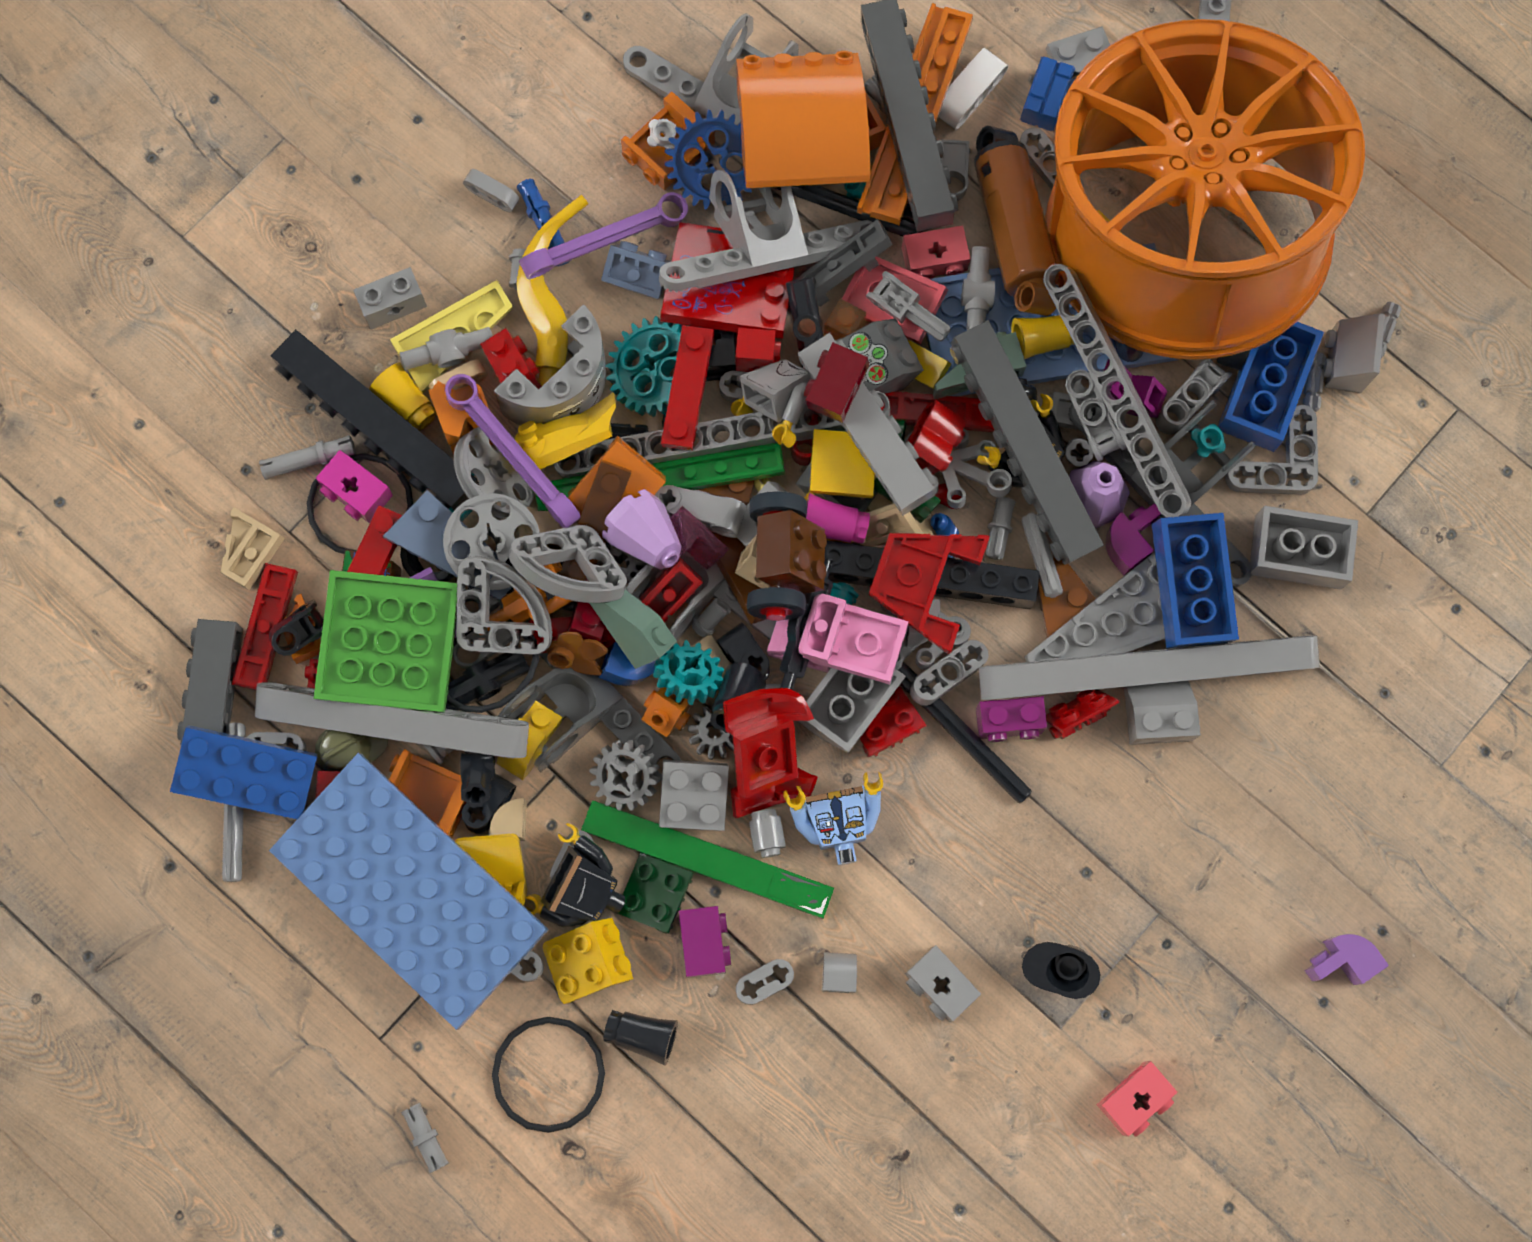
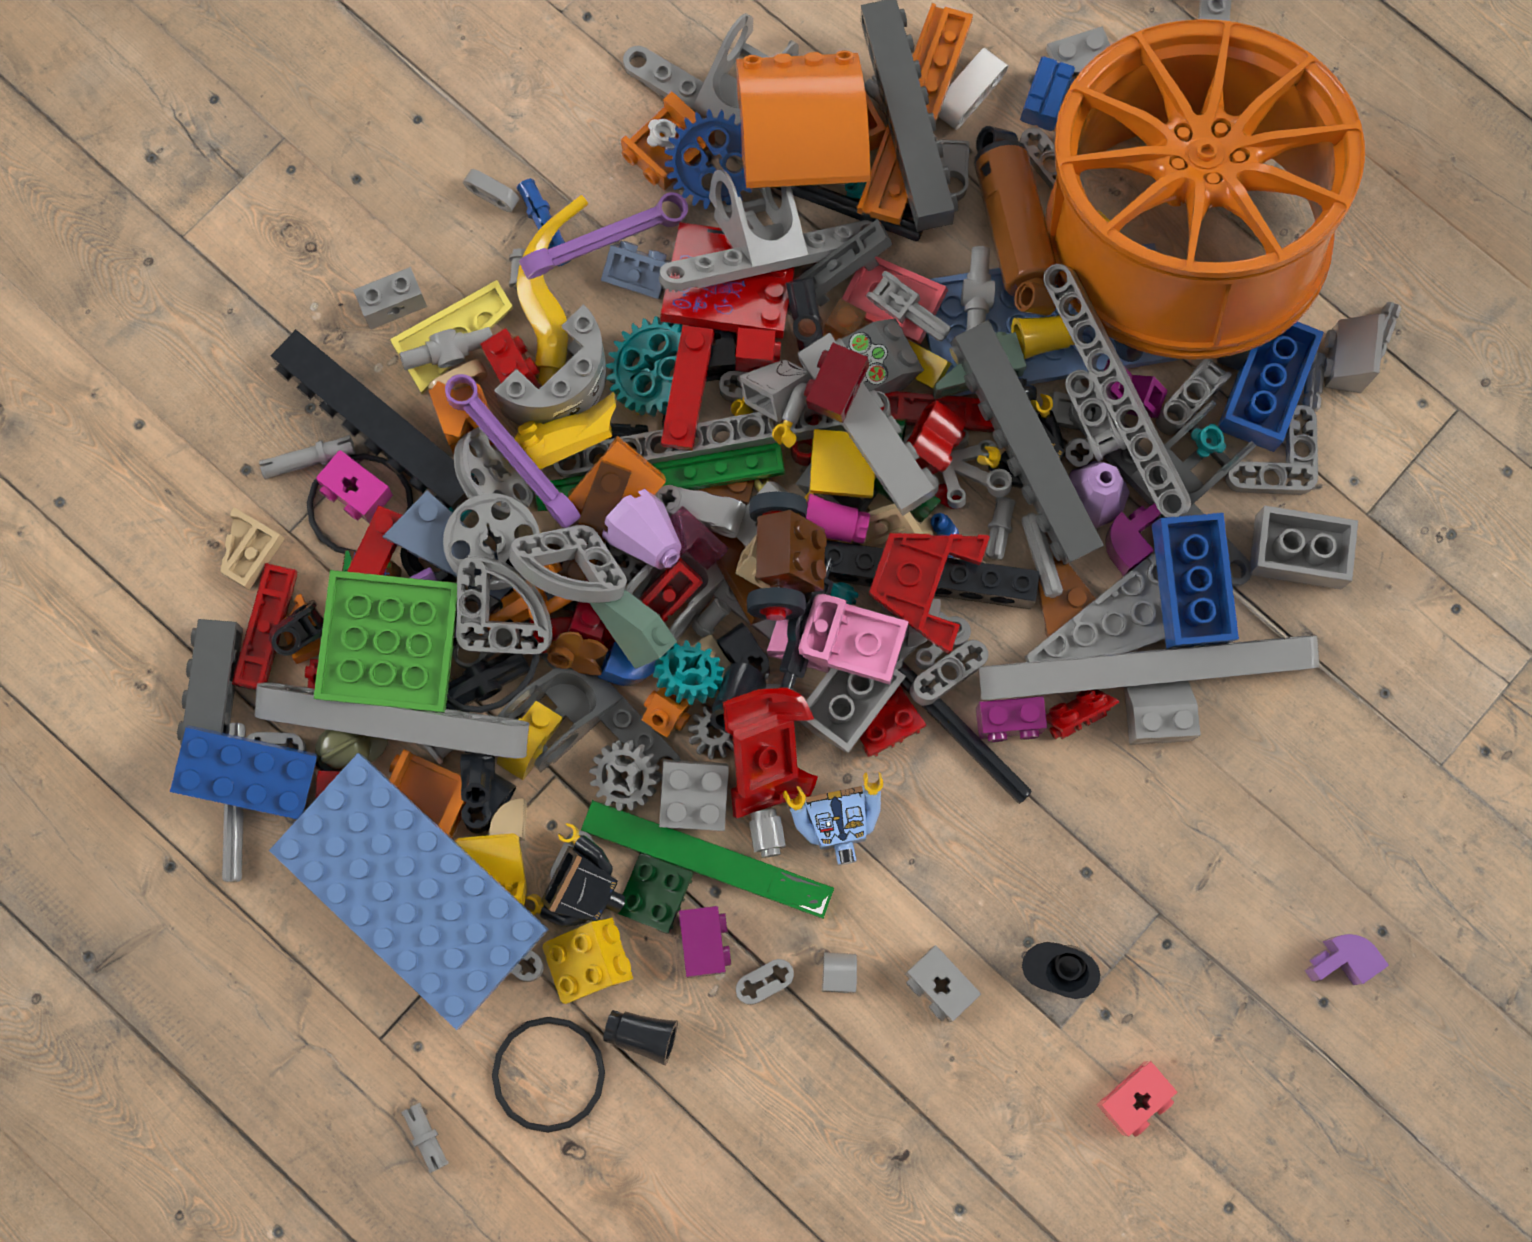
(403, 396): yellow plant -> none
(947, 243): coral brick -> none

